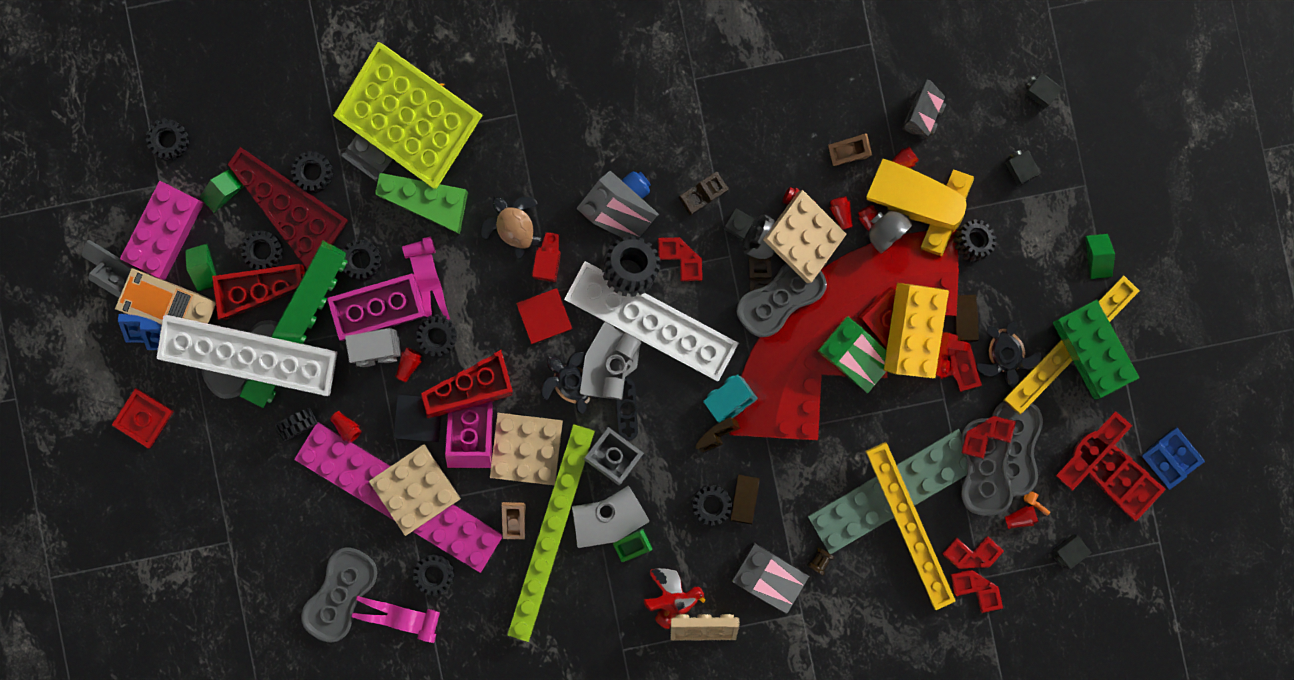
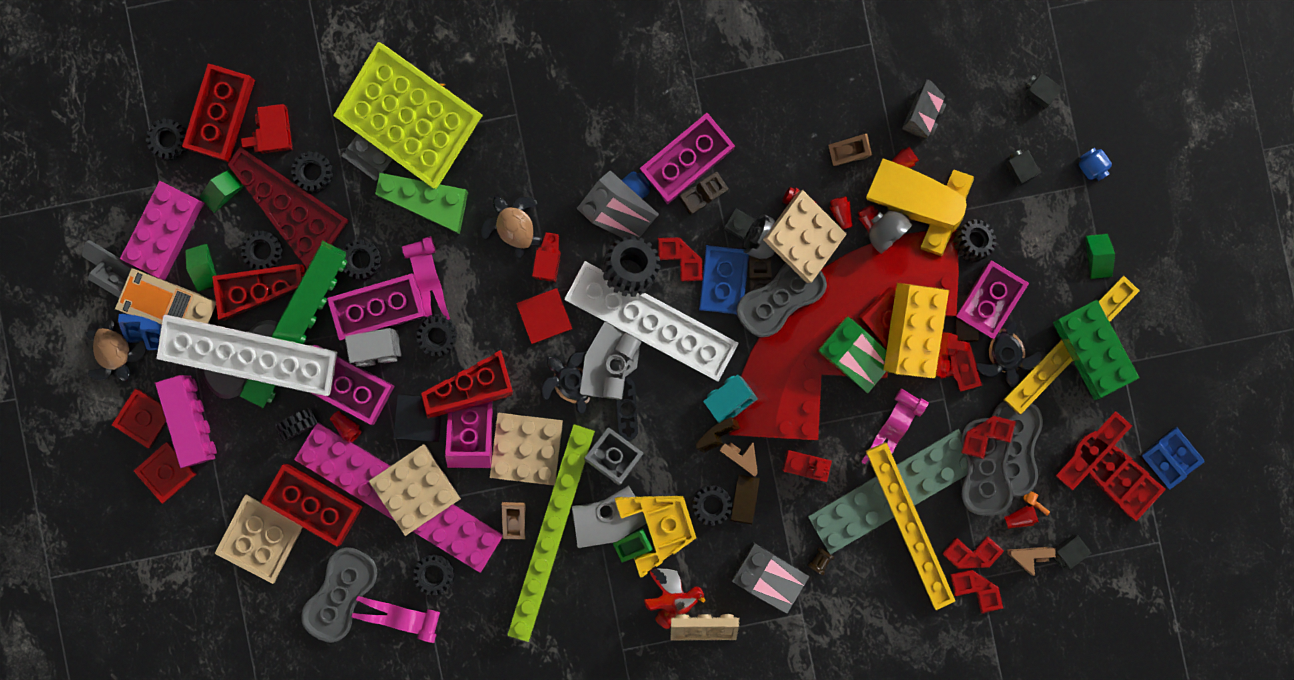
(112, 352): none -> animal
(163, 473): none -> red tile
(185, 420): none -> dark pink brick
(218, 112): none -> red brick
(259, 539): none -> tan plate
(273, 132): none -> red hinge
(311, 504): none -> red brick
(357, 391): none -> dark pink brick
(408, 363): red cone -> none
(667, 524): none -> yellow wing
(687, 158): none -> dark pink brick
(723, 279): none -> blue tile
(747, 460): none -> medium nougat slope
(806, 465): none -> red hinge
(899, 420): none -> dark pink flag
(992, 299): none -> dark pink slope
(1026, 556): none -> medium nougat slope
(1095, 164): none -> blue head

